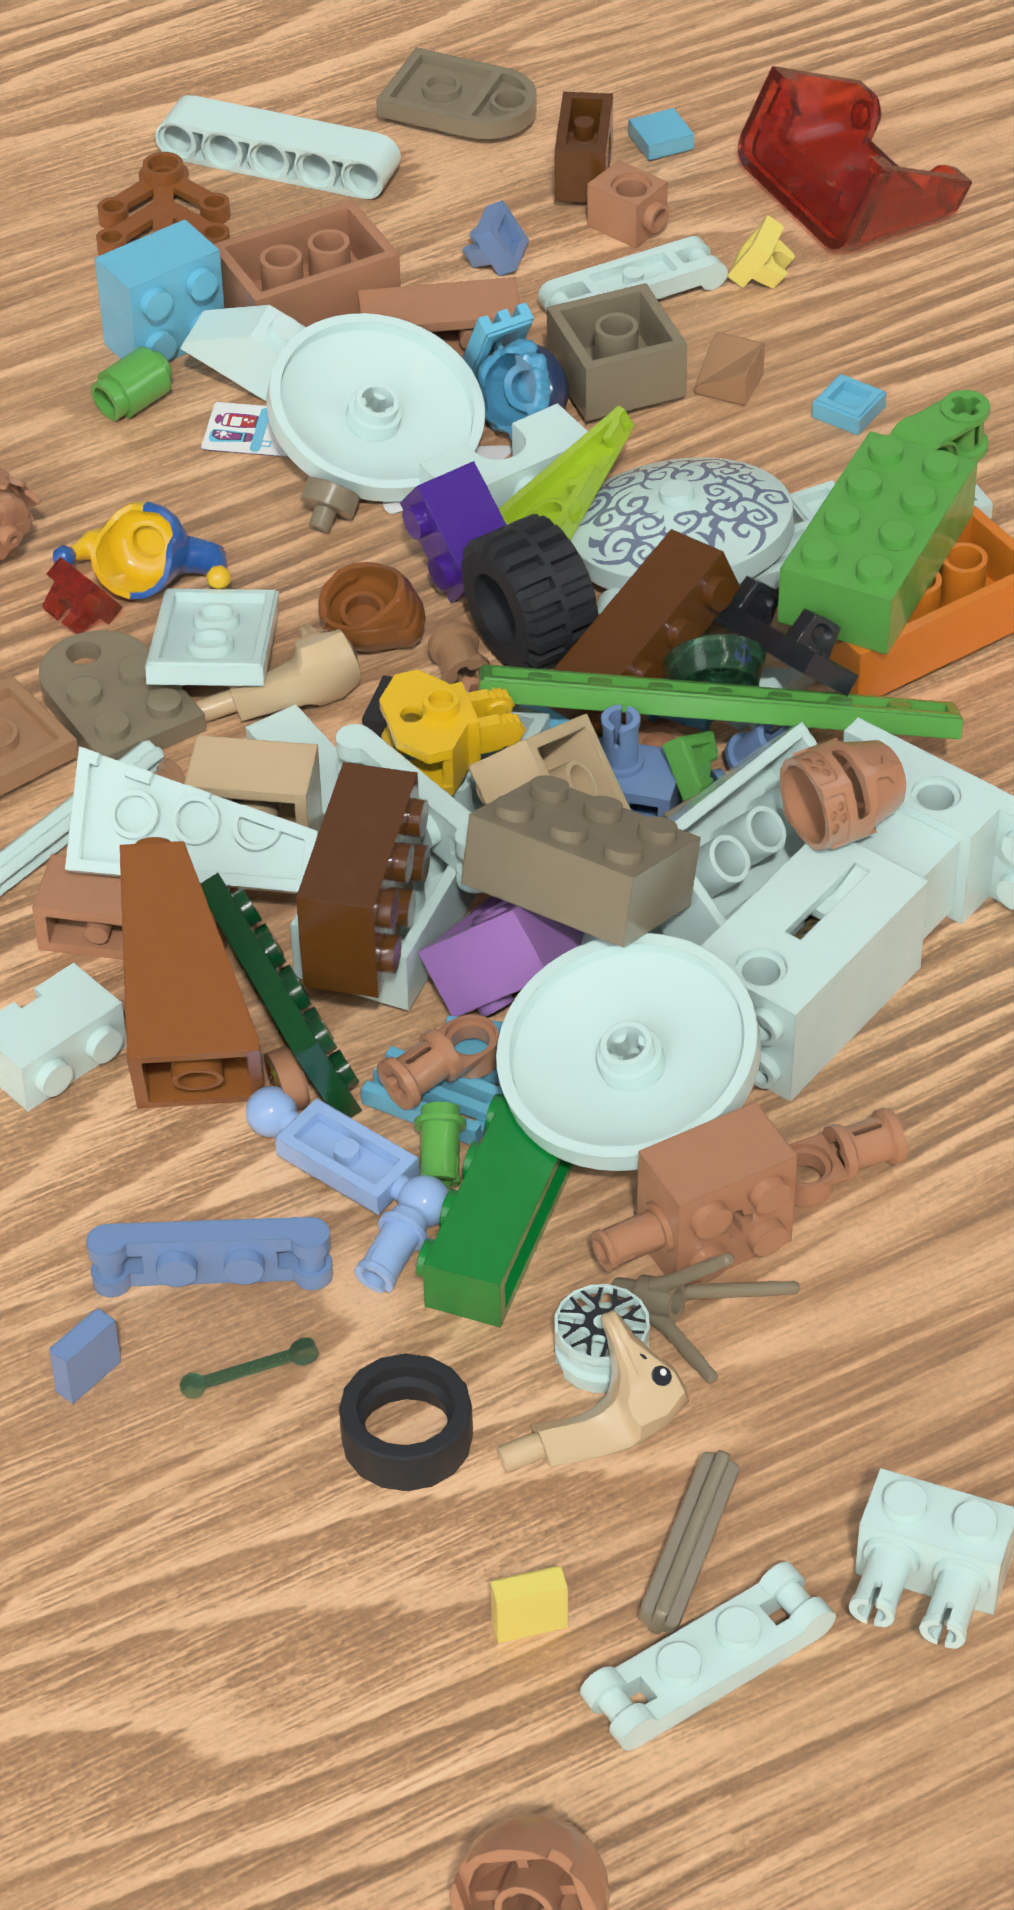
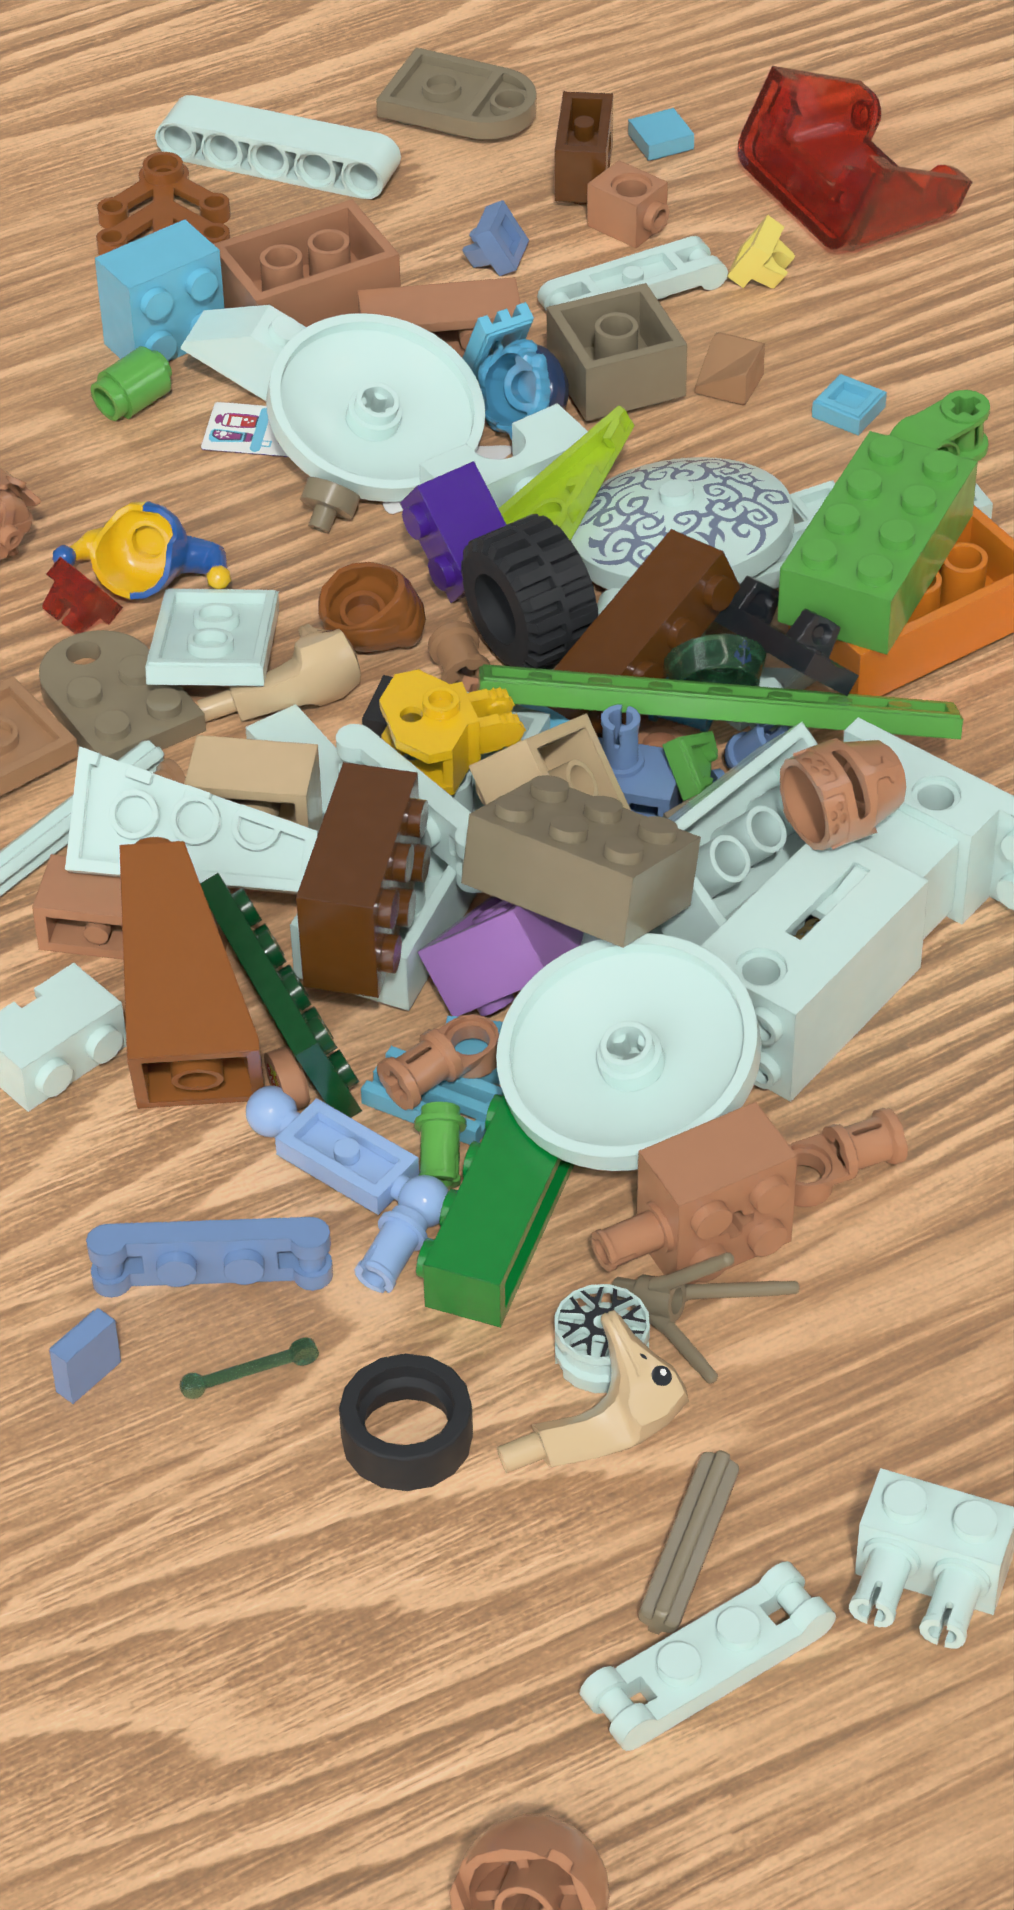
(529, 1604): light yellow tile -> none

